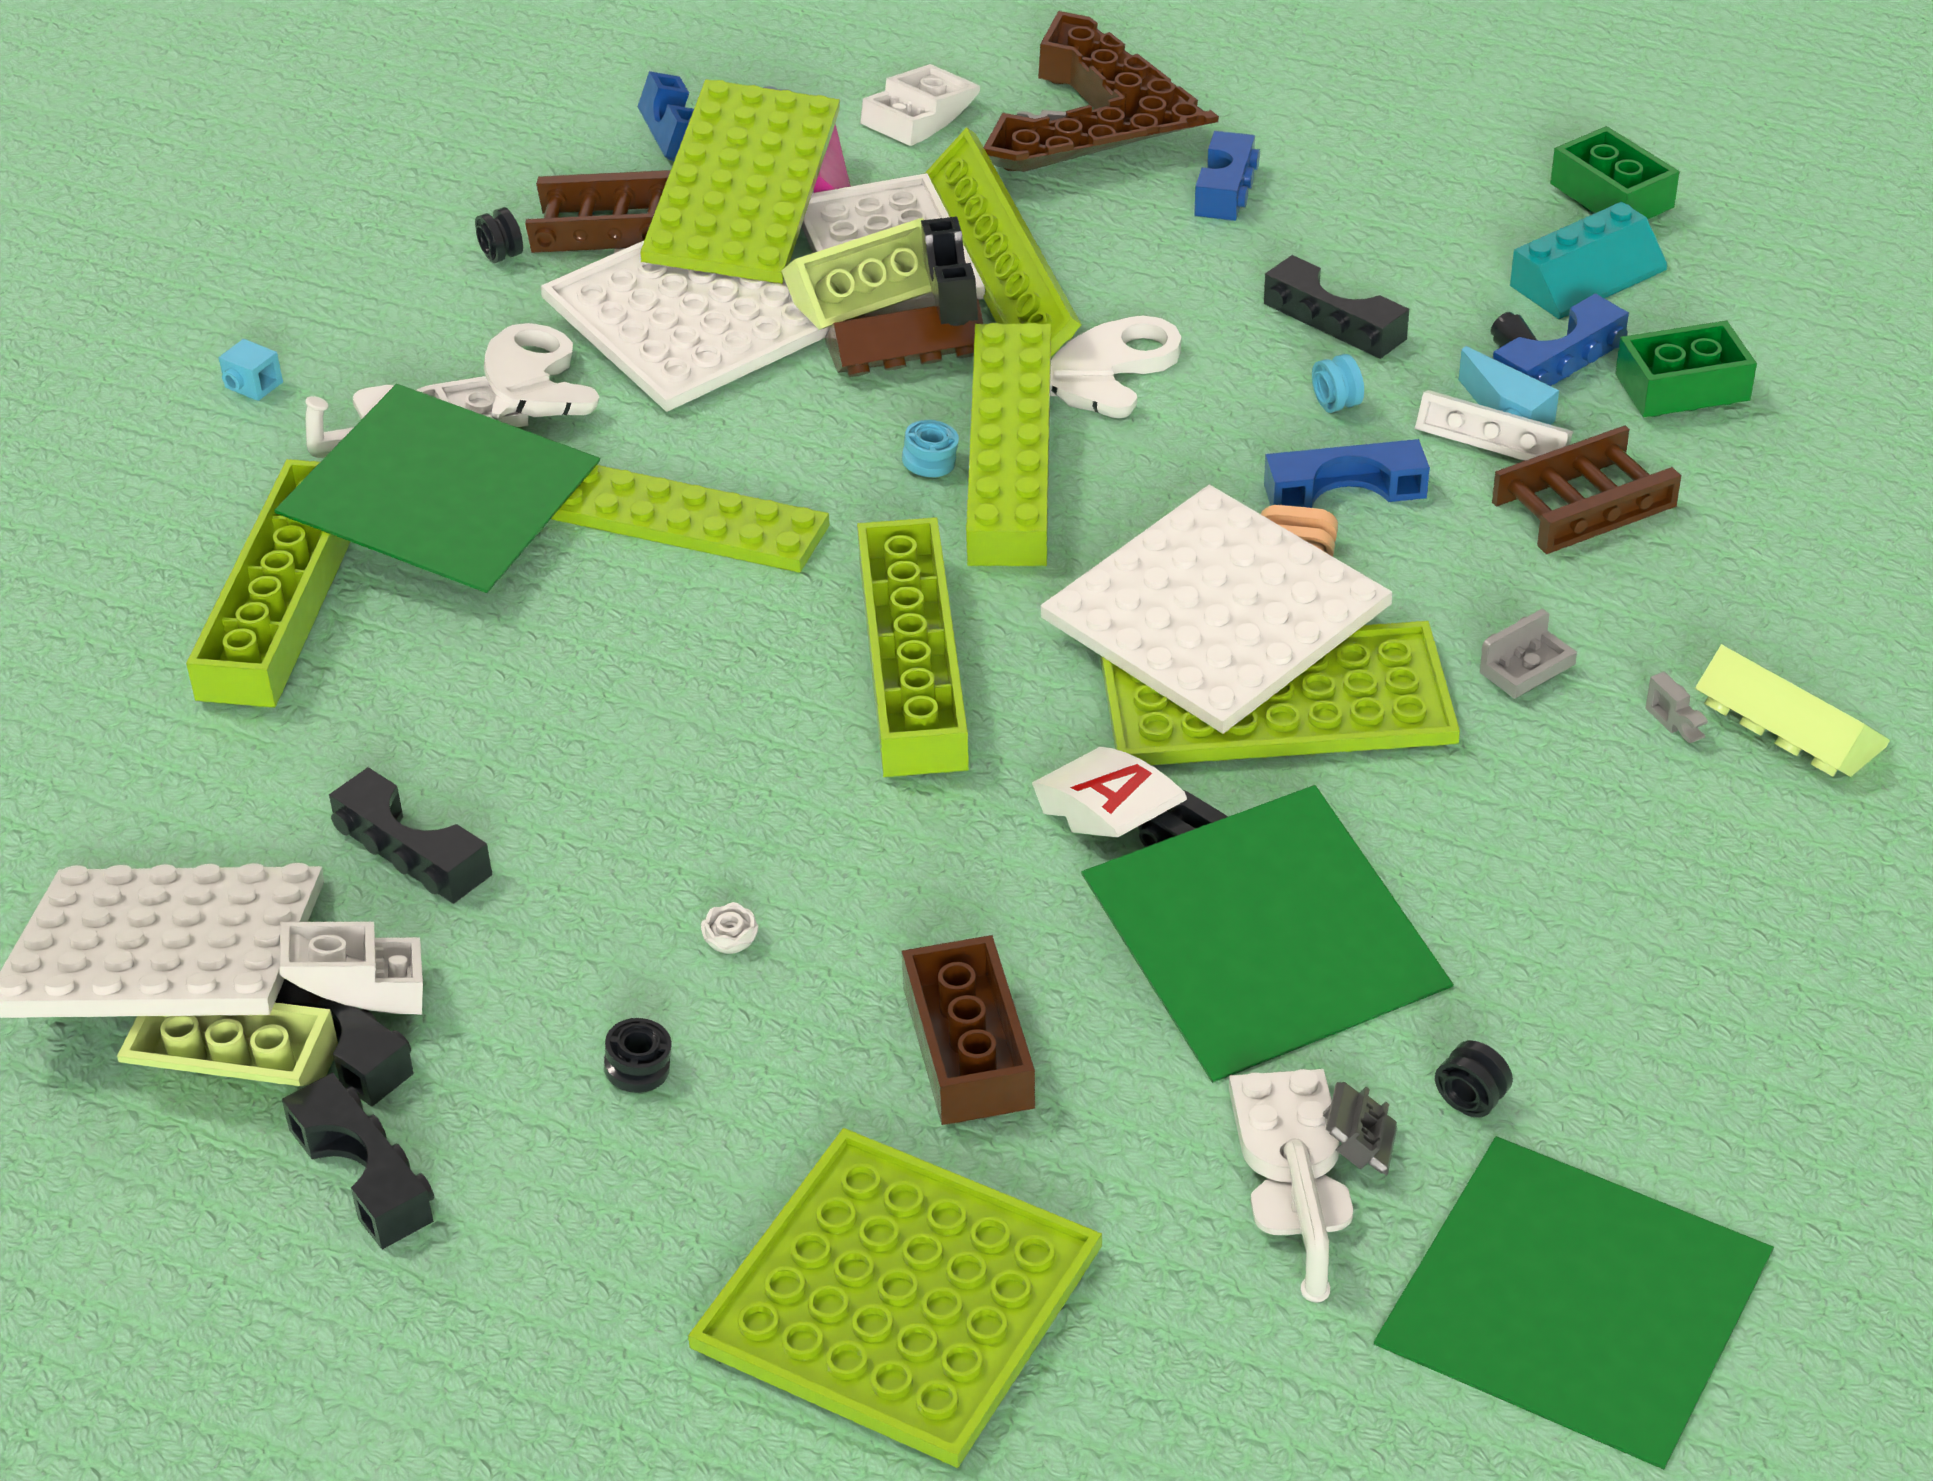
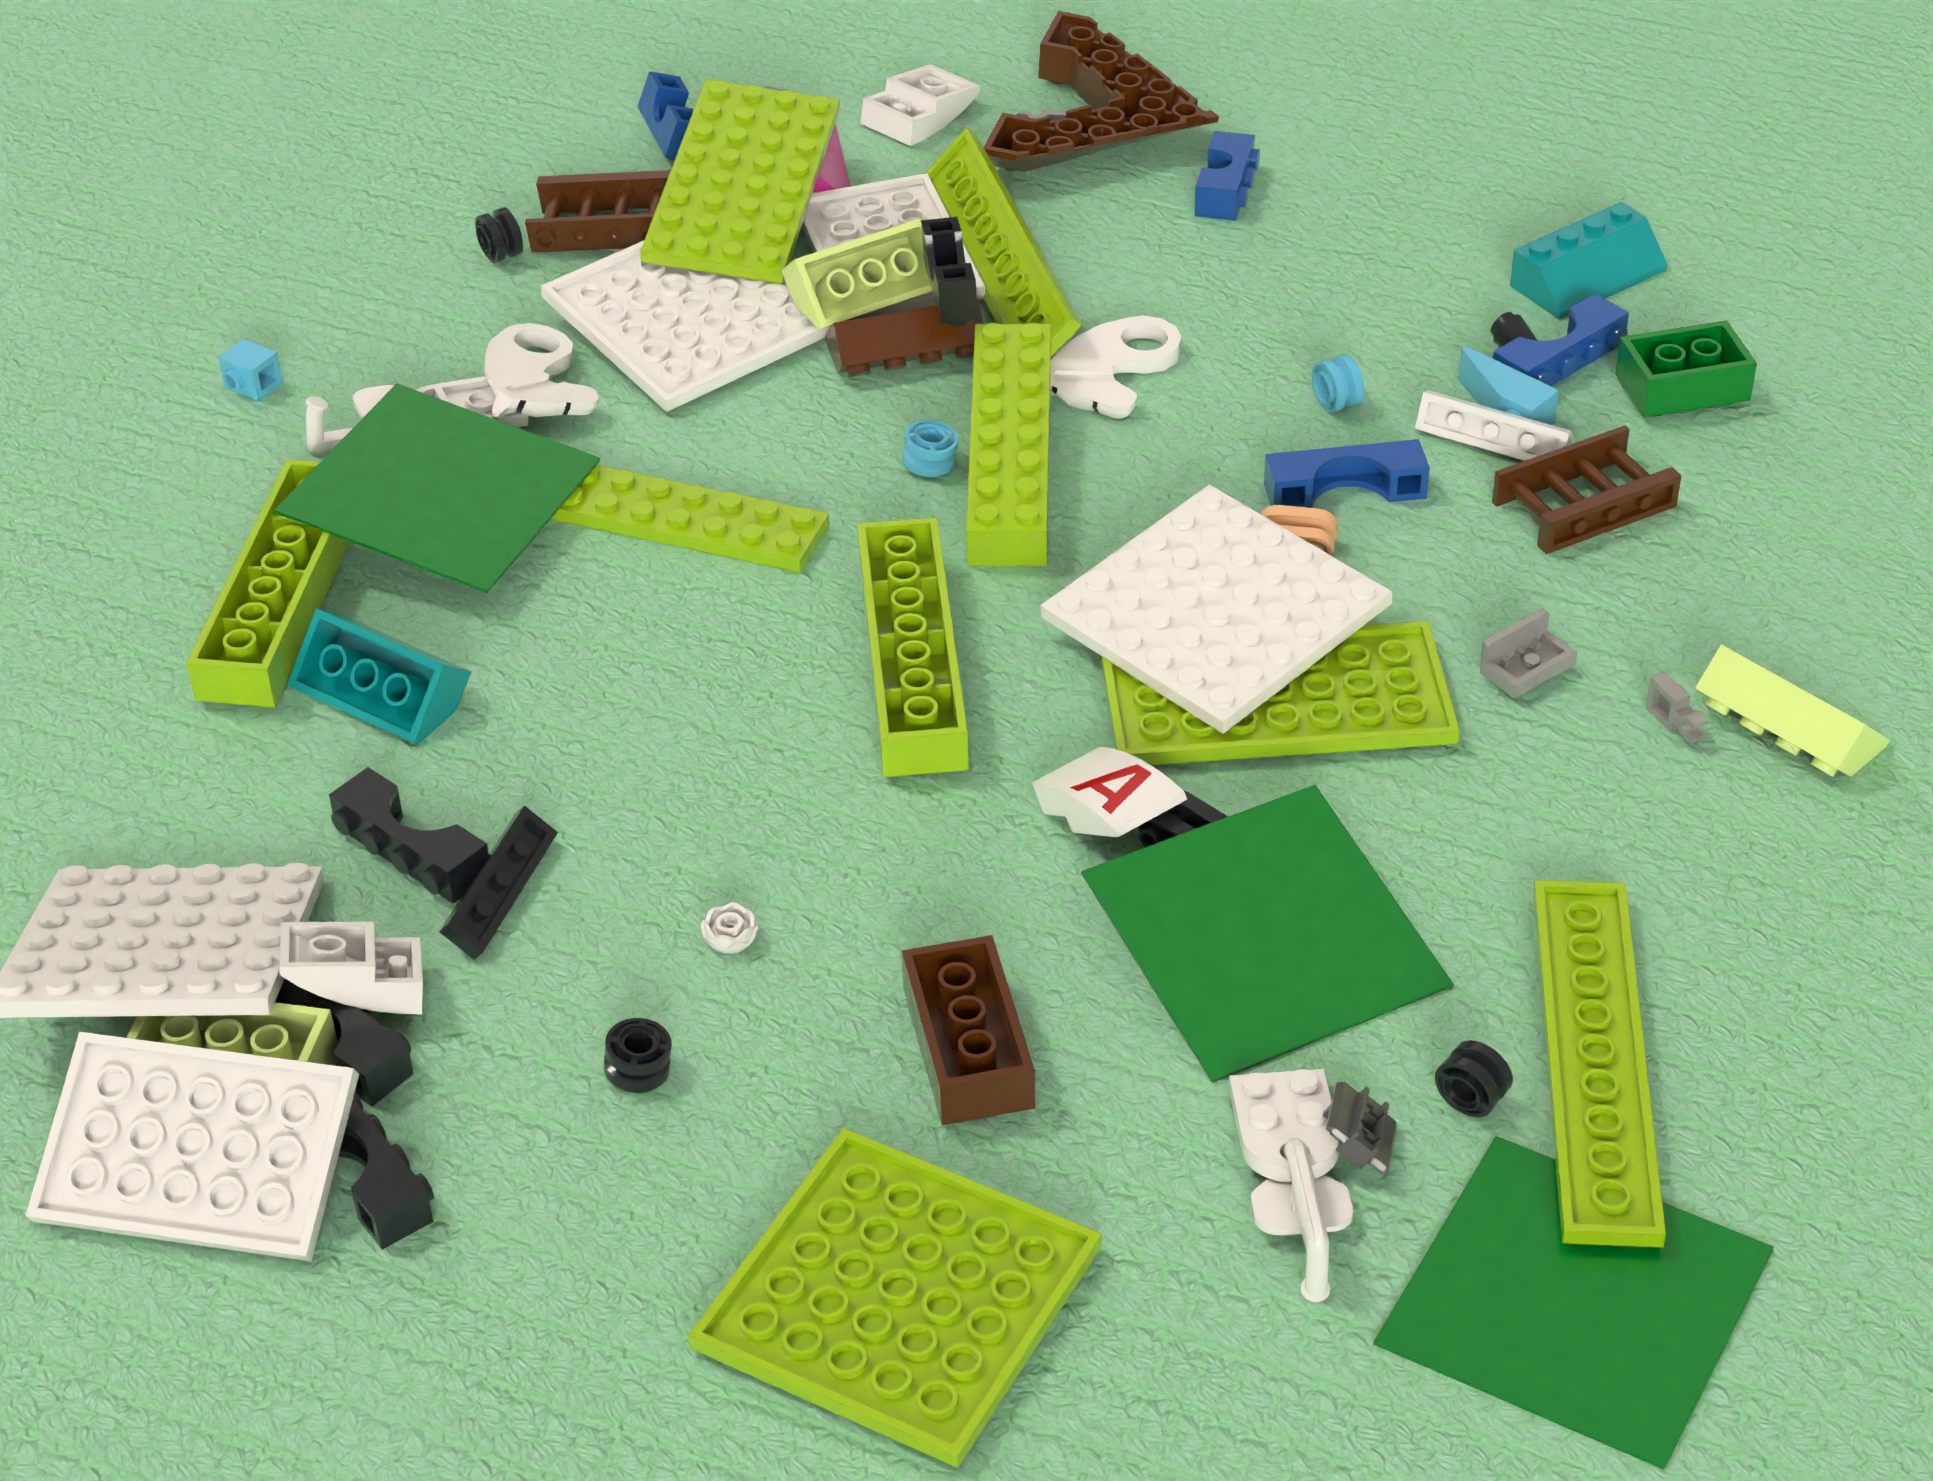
(194, 1146): none -> white plate
(377, 677): none -> teal slope
(498, 882): none -> black plate
(1368, 324): black arch -> none
(1597, 1066): none -> lime plate
(1611, 170): green brick -> none

